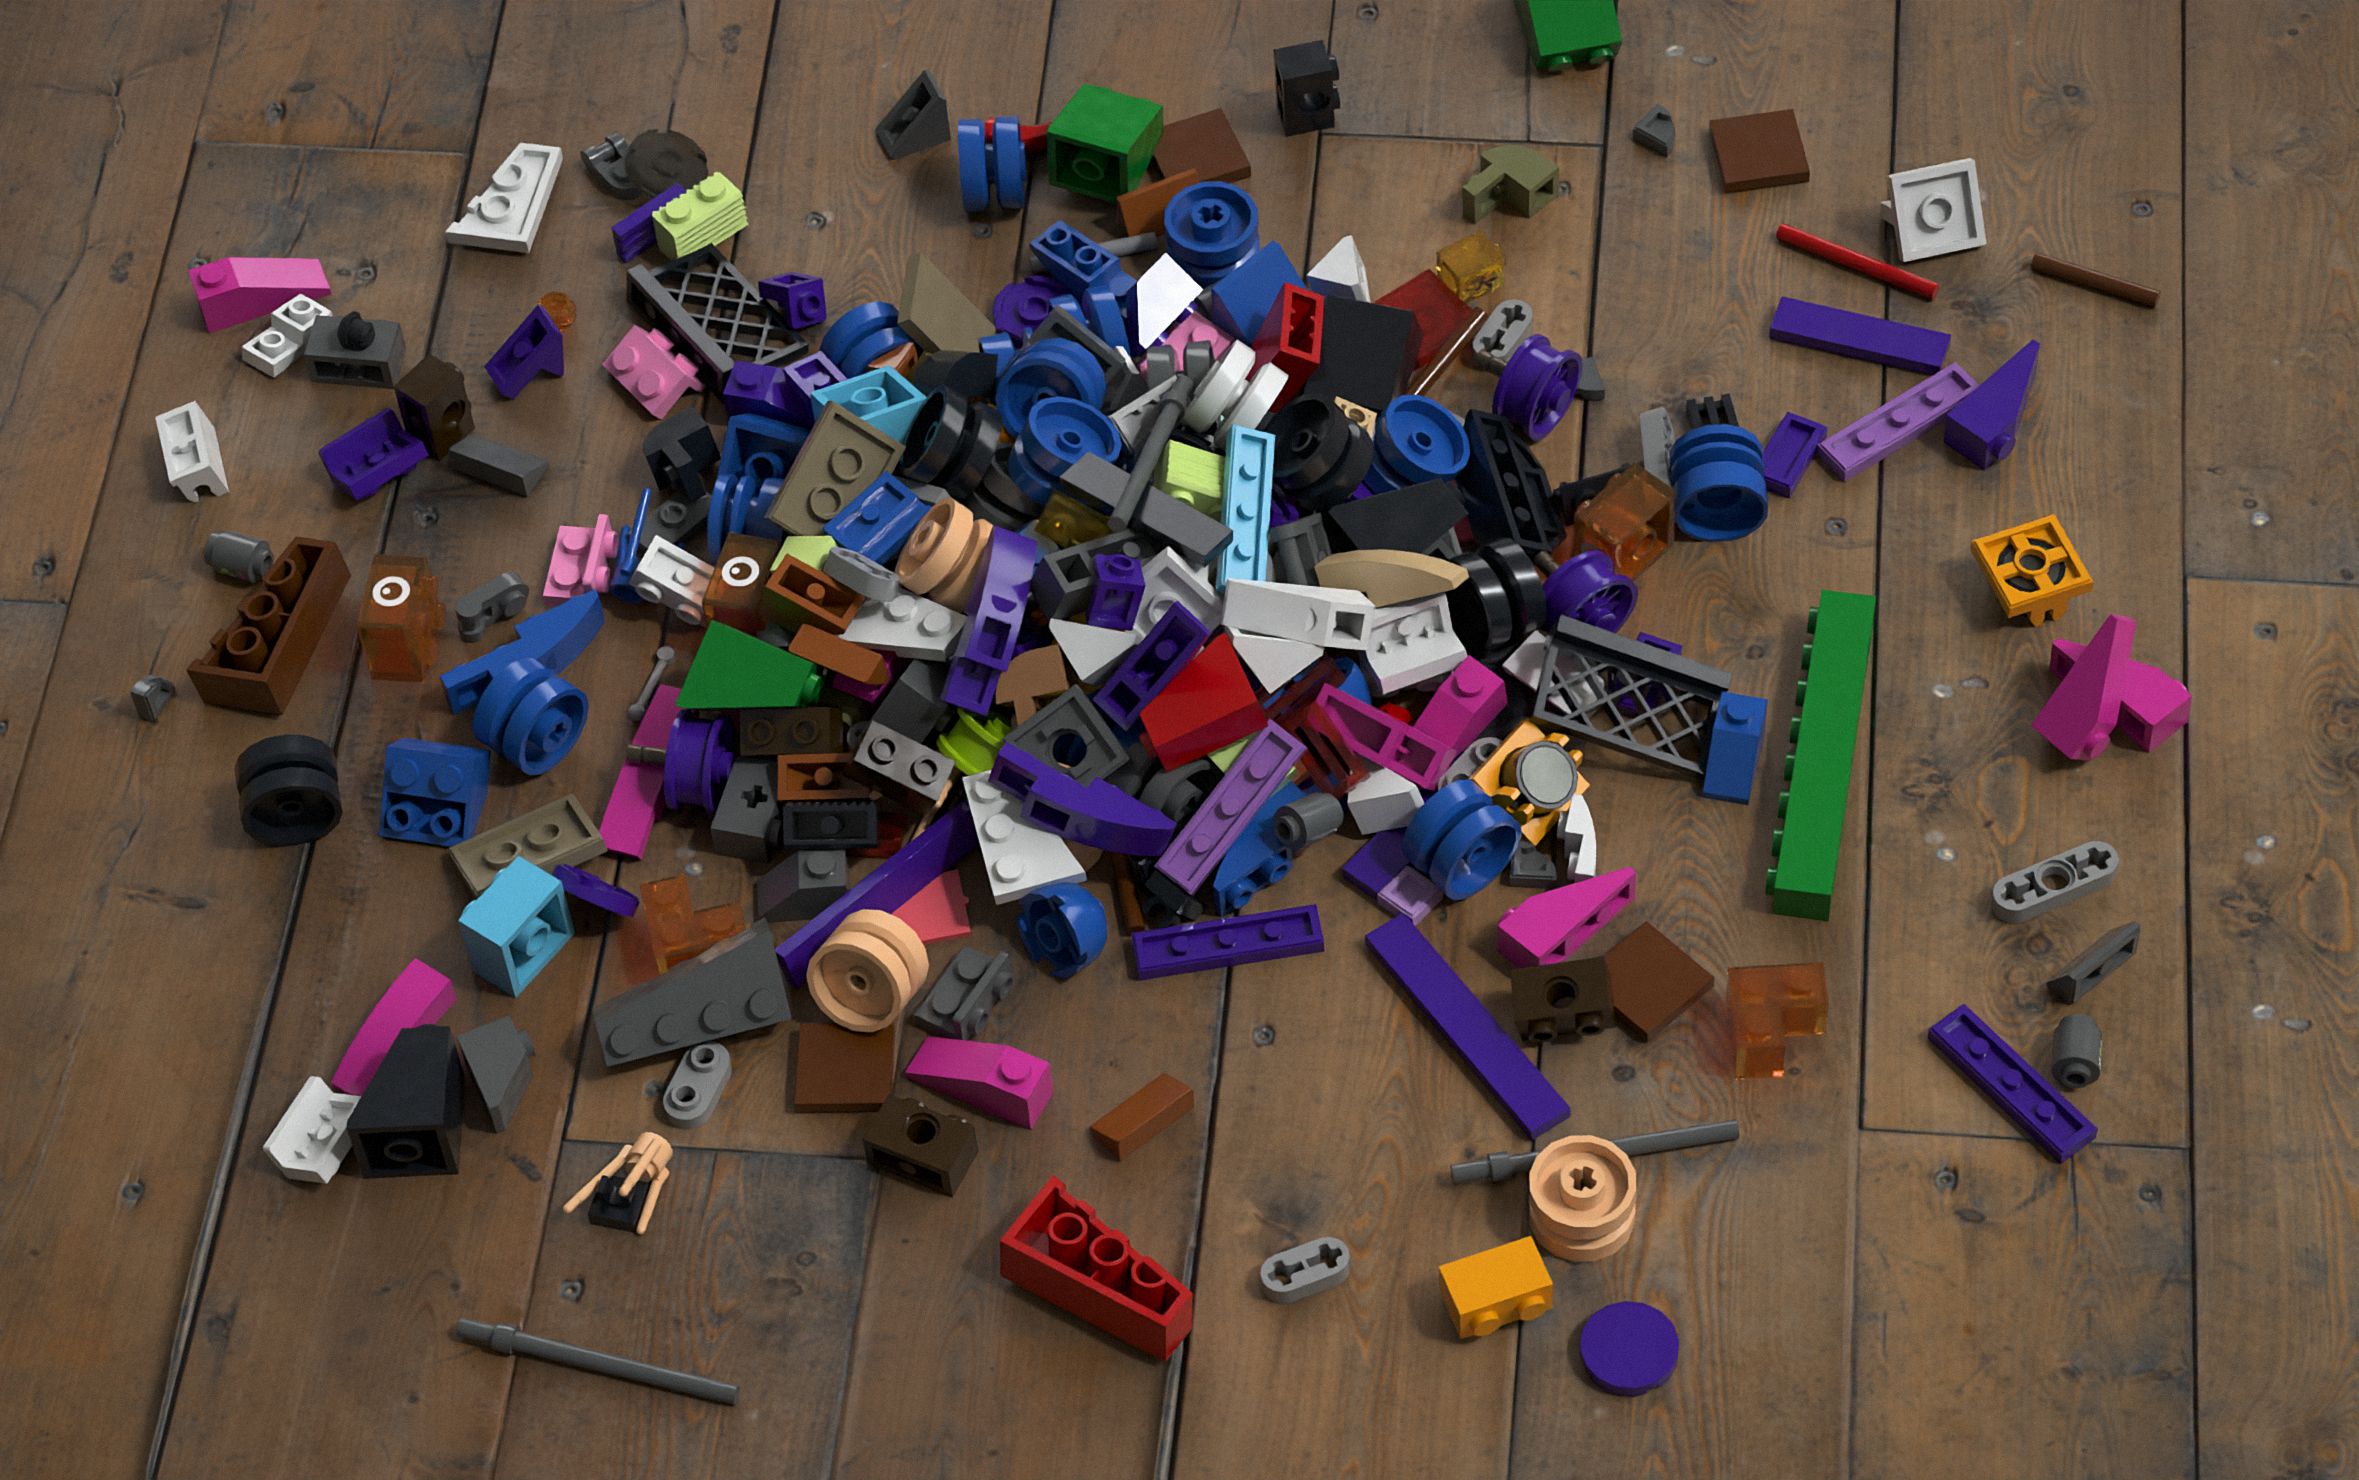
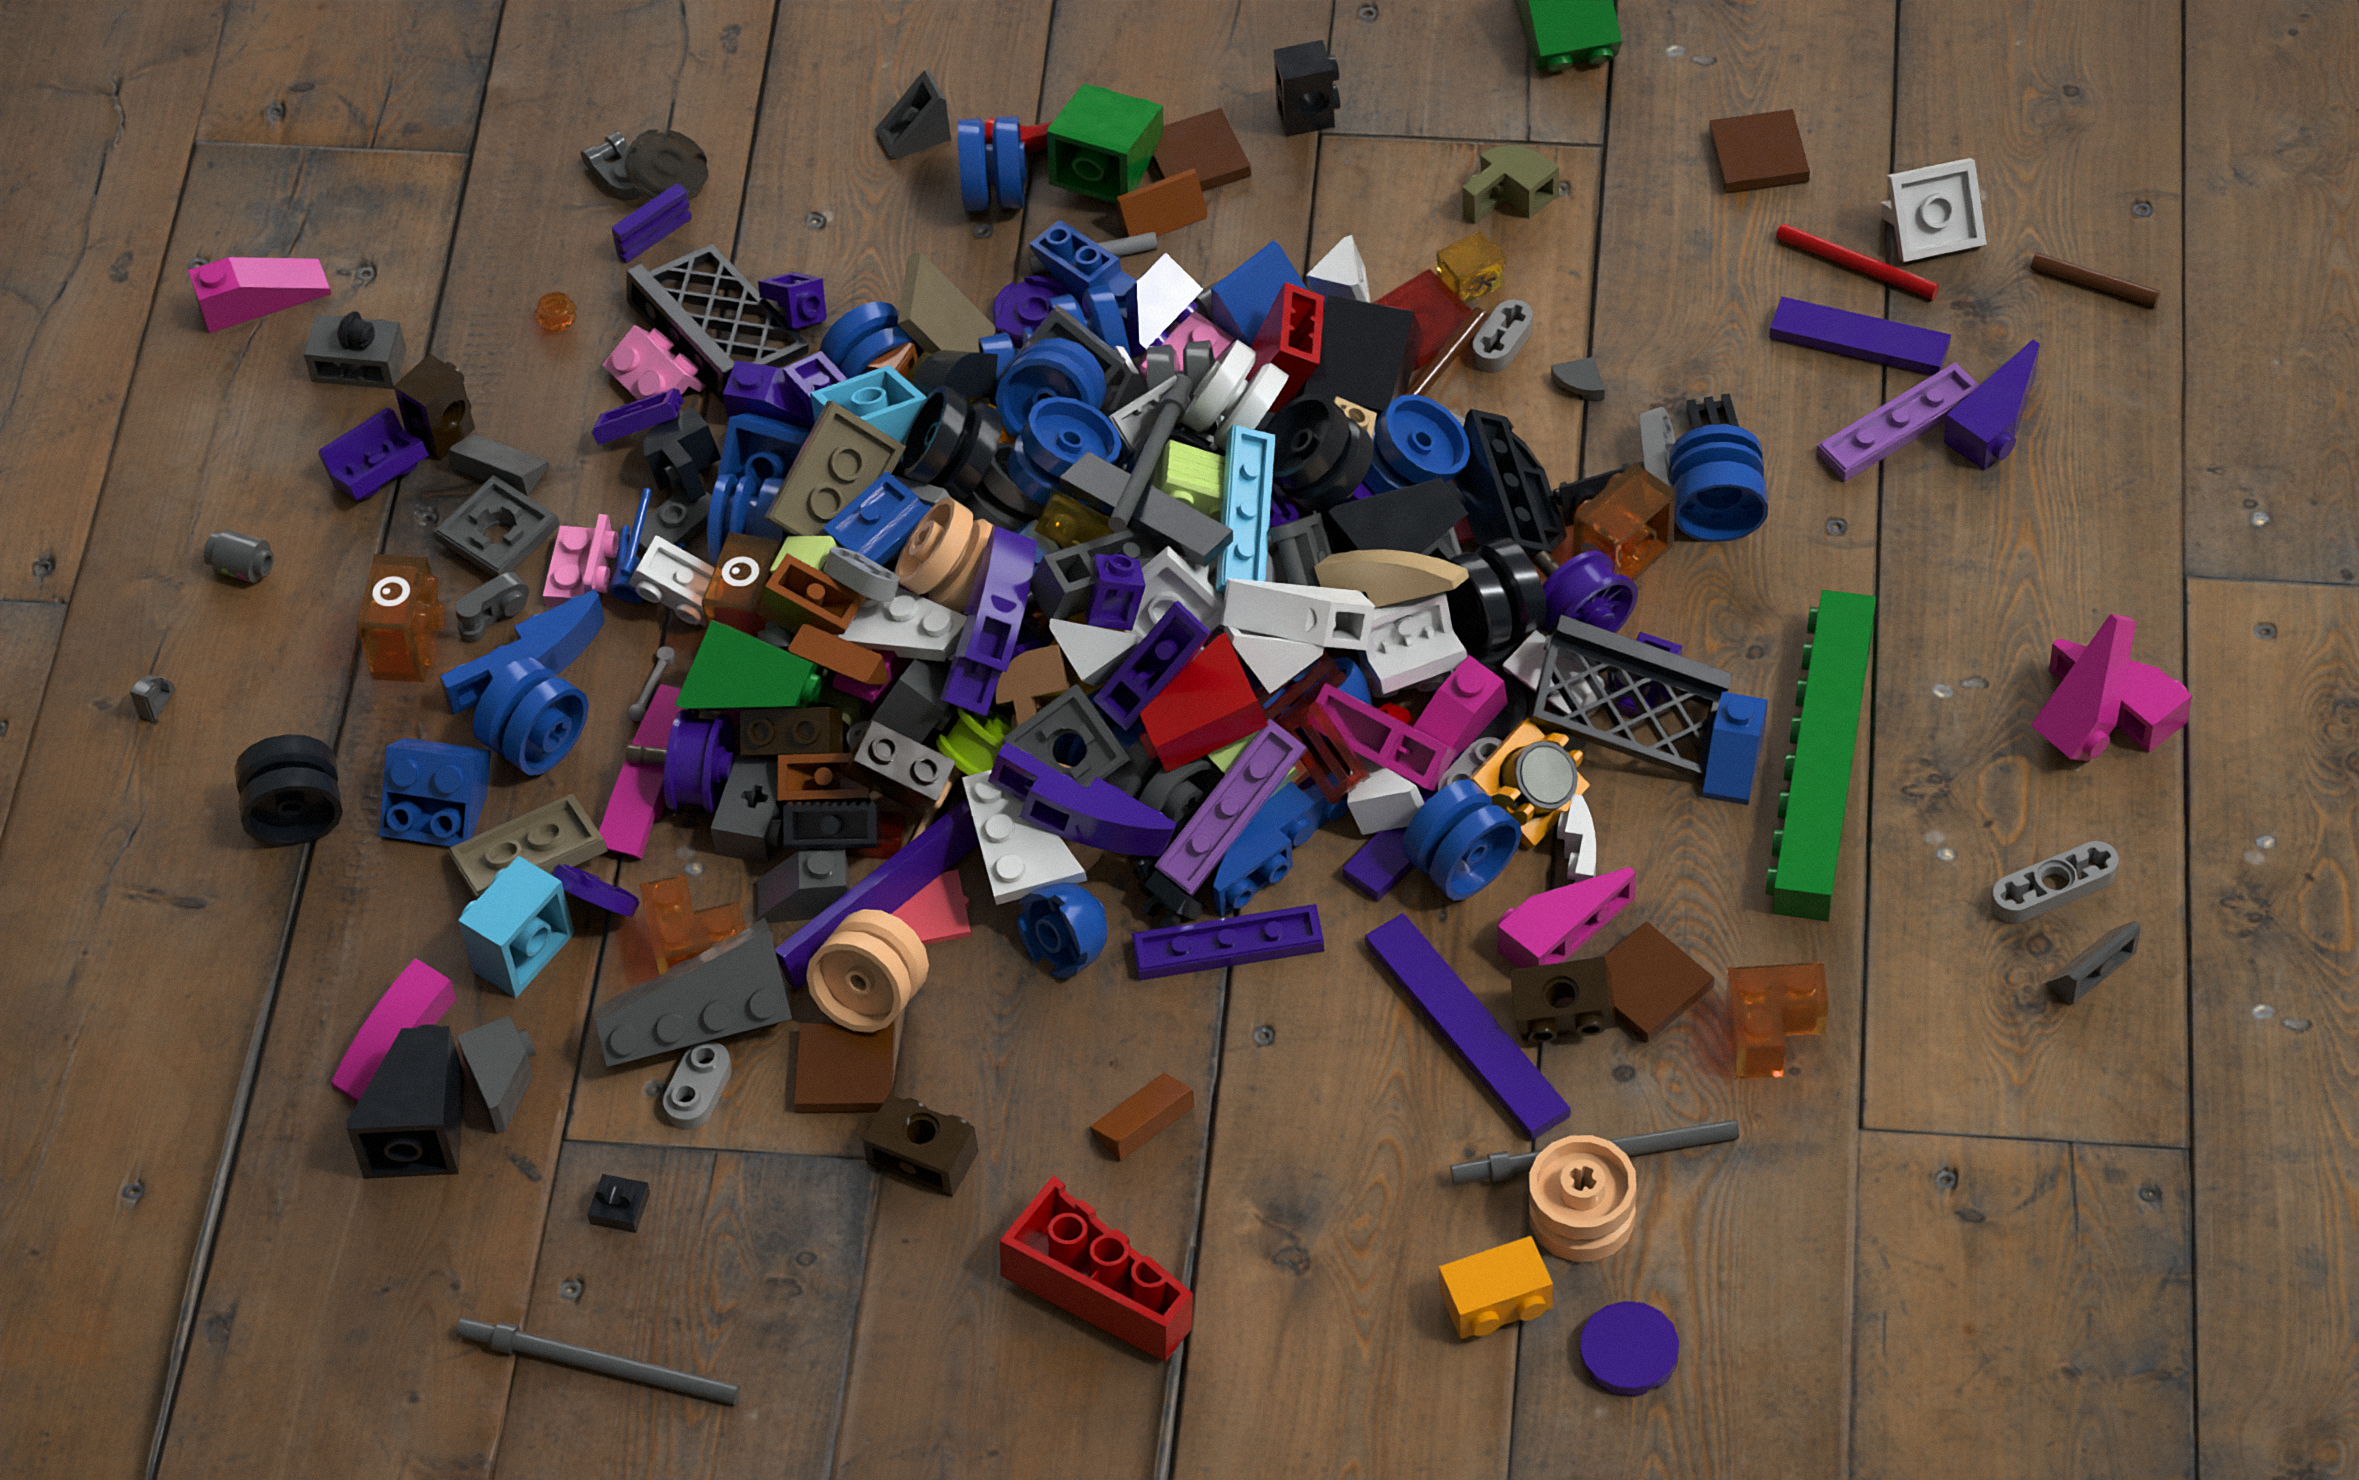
(191, 451): white hinge -> none
(276, 631): reddish brown wedge -> none
(286, 338): white slope -> none
(312, 1133): white bracket -> none
(492, 506): none -> dark grey piece
(513, 204): white wing -> none
(531, 347): dark purple slope -> none
(637, 416): none -> dark purple tile
(642, 1162): light nougat plant -> none
(699, 217): yellowish green brick -> none
(966, 995): dark grey bracket -> none
(985, 1076): dark pink slope -> none
(1128, 893): reddish brown bar -> none
(1211, 230): blue wheel -> none
(1305, 1270): light grey beam -> none
(1307, 820): dark grey brick -> none
(1410, 894): lavender tile -> none
(1532, 868): dark grey tile -> none
(1534, 384): dark purple wheel -> none
(1656, 131): dark grey tile -> none
(1791, 453): dark purple tile -> none
(2012, 1083): dark purple tile -> none
(2032, 569): light orange piece -> none
(2076, 1051): dark grey brick -> none

